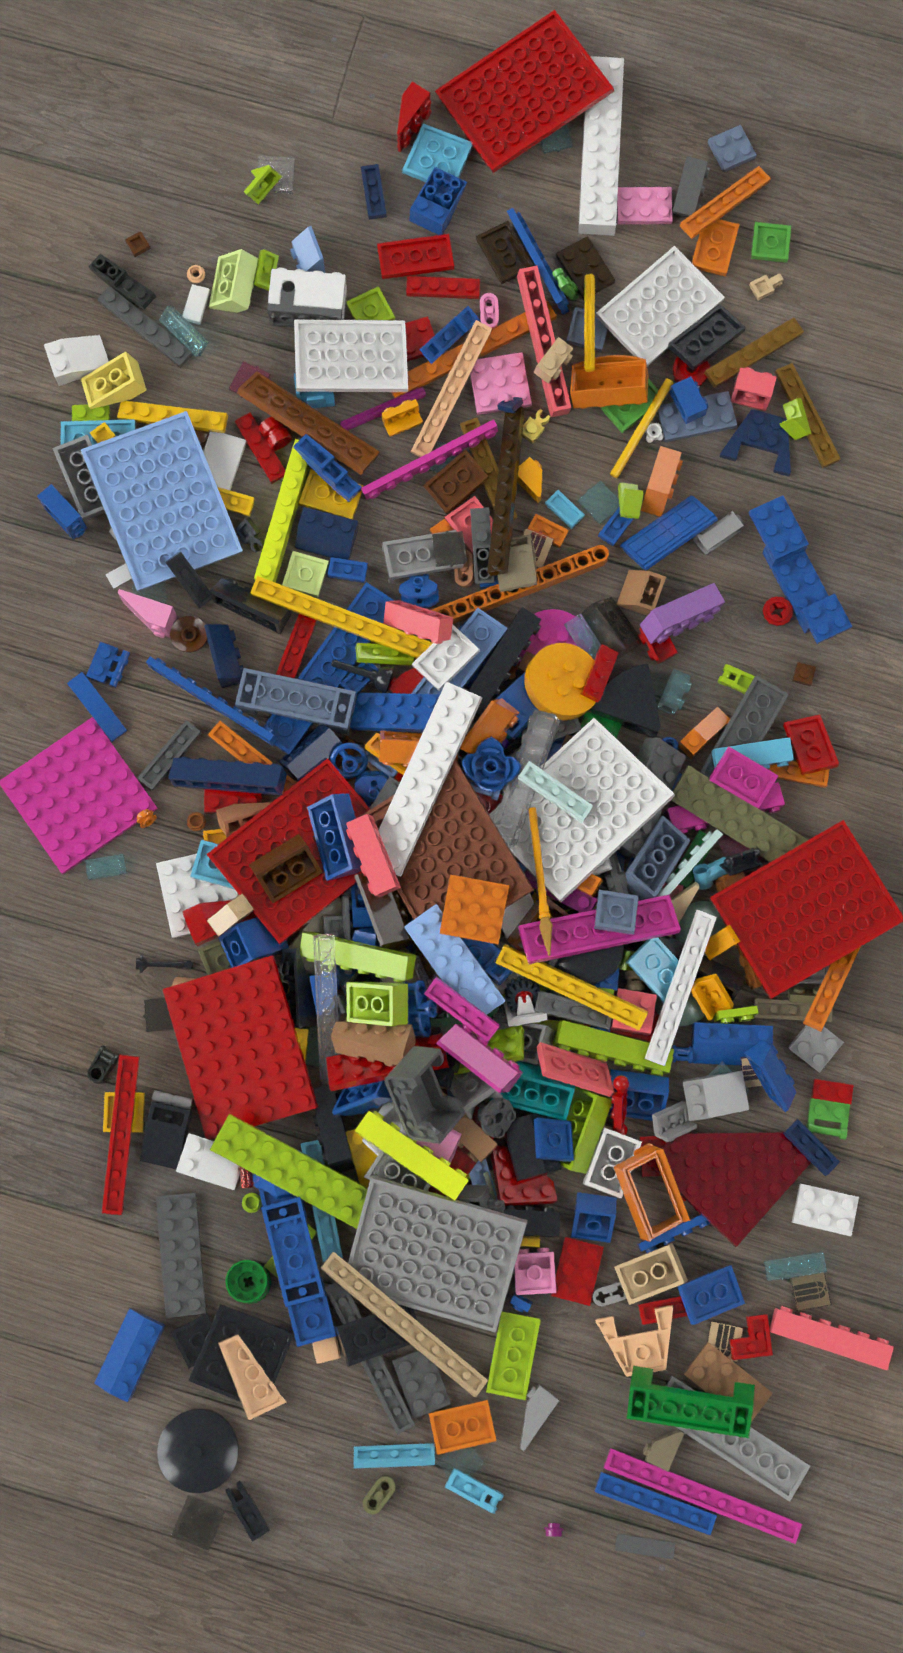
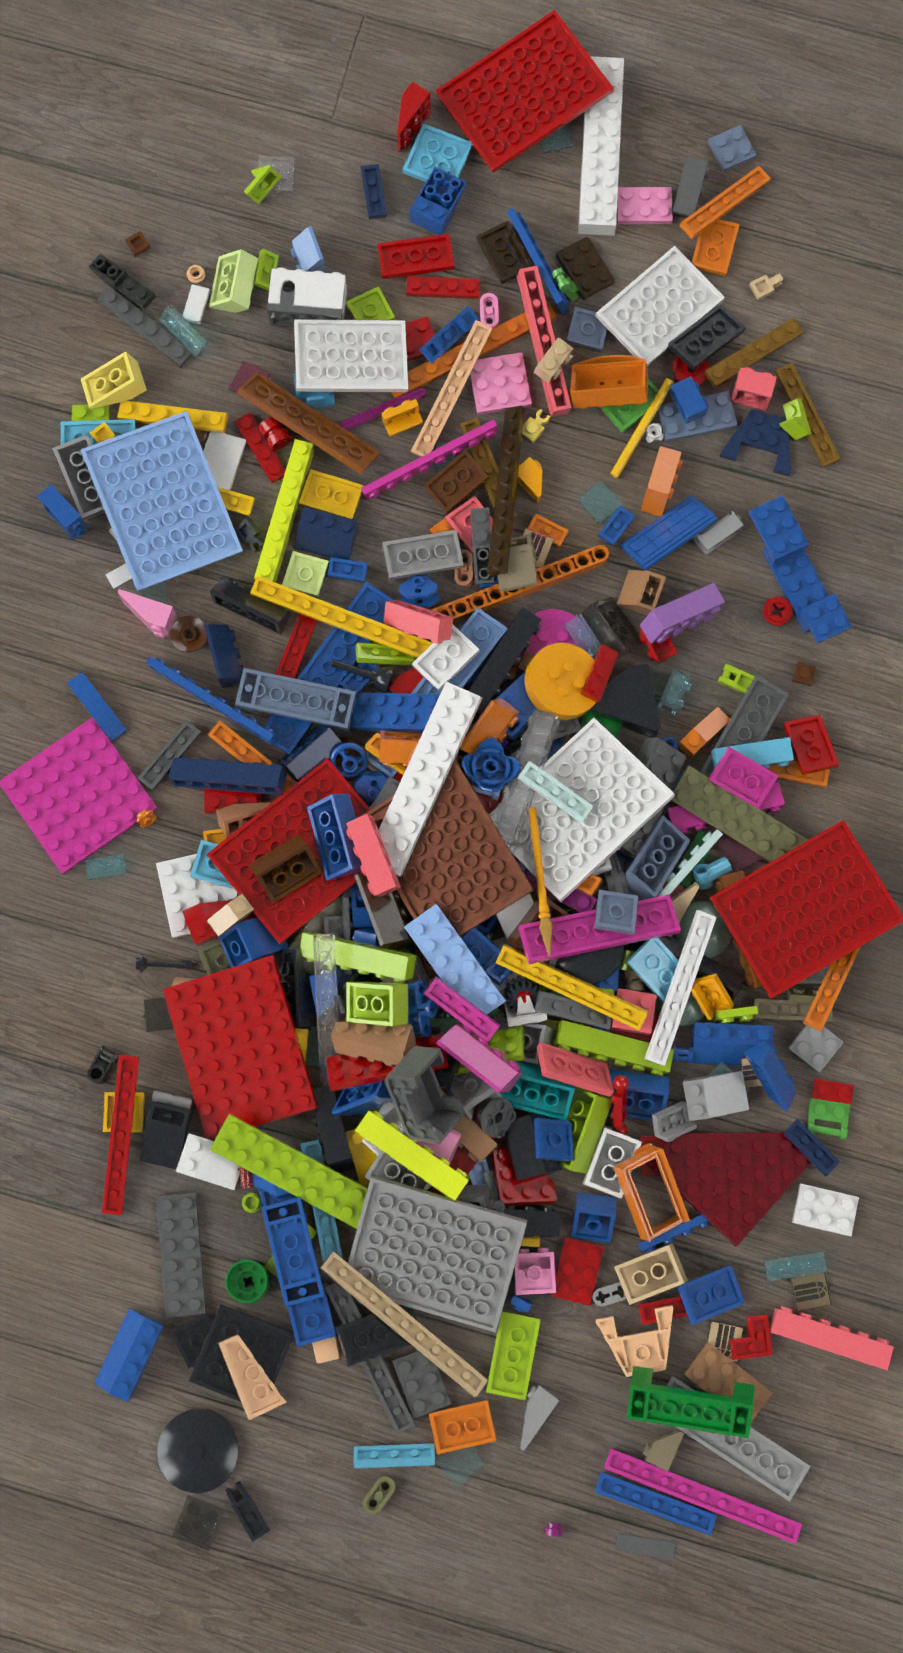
(75, 357): white slope -> none
(103, 662): blue plate -> none
(189, 579): black plate -> none
(196, 821): dark orange plate -> none
(324, 465): blue slope -> none
(449, 548): clear smoke piece -> none
(473, 1490): medium azure plate -> none
(474, 909): orange plate -> none
(510, 406): dark blue tile -> none
(564, 509): medium azure tile -> none
(589, 322): yellow axle -> none
(630, 500): lime slope -> none
(721, 942): light orange tile -> none
(736, 864): black hinge -> none
(771, 242): bright green plate -> none

